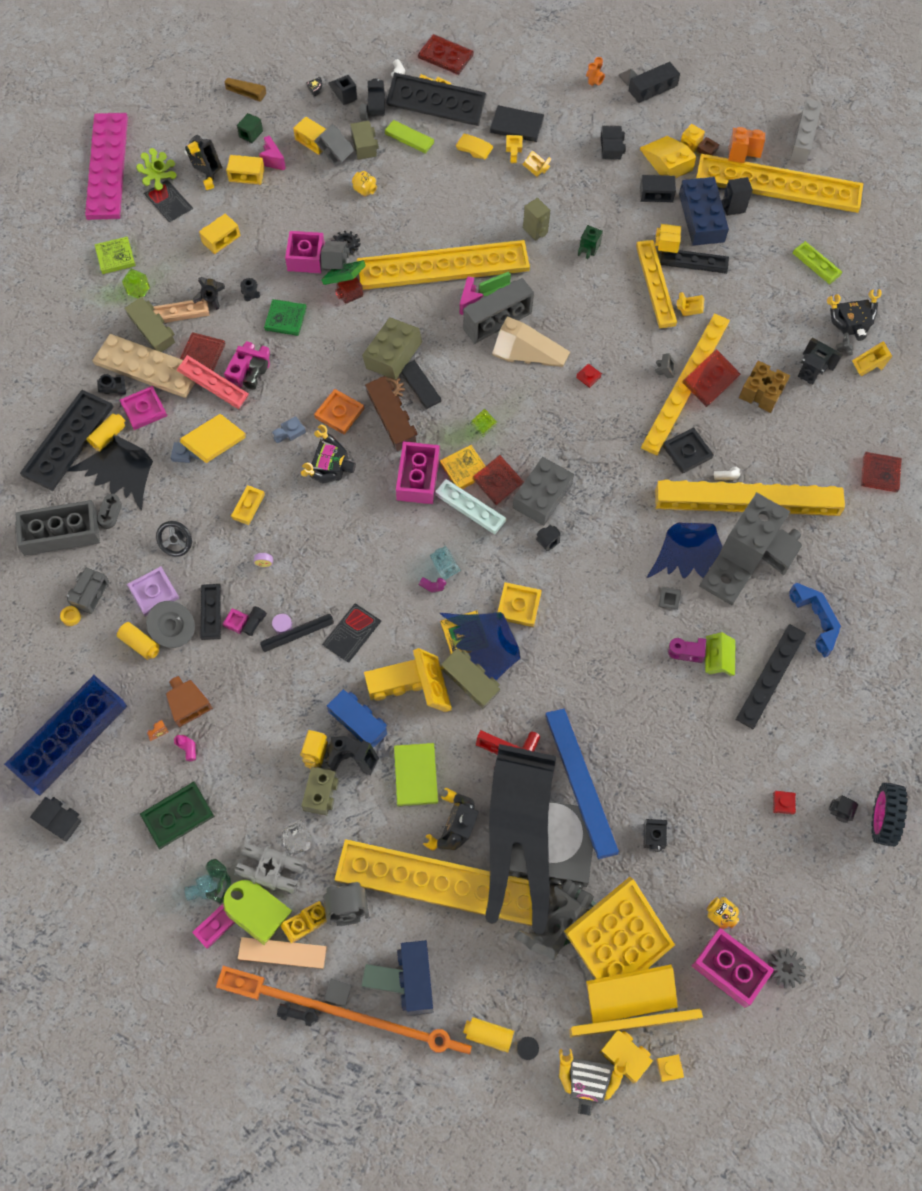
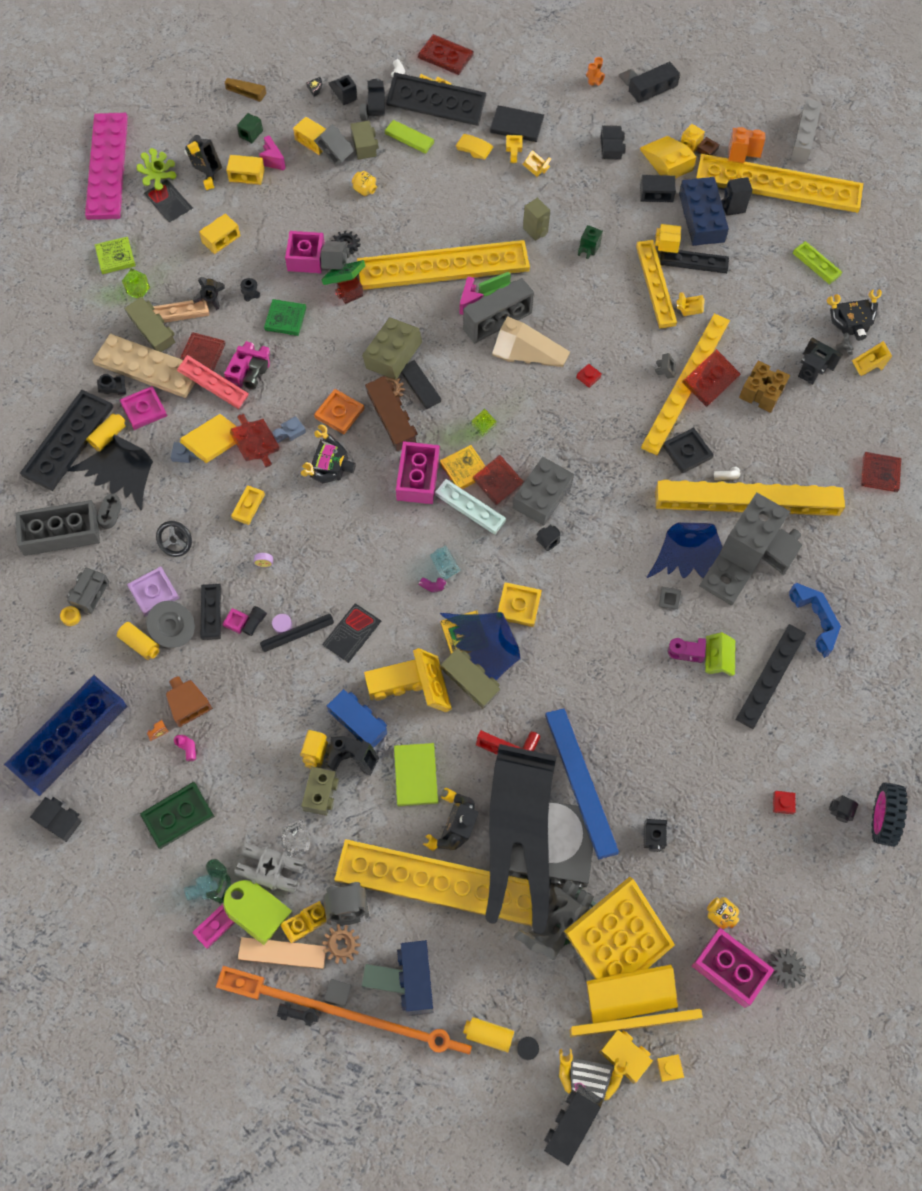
(254, 440): none -> clear red plate
(349, 942): none -> medium nougat gear
(572, 1124): none -> black brick

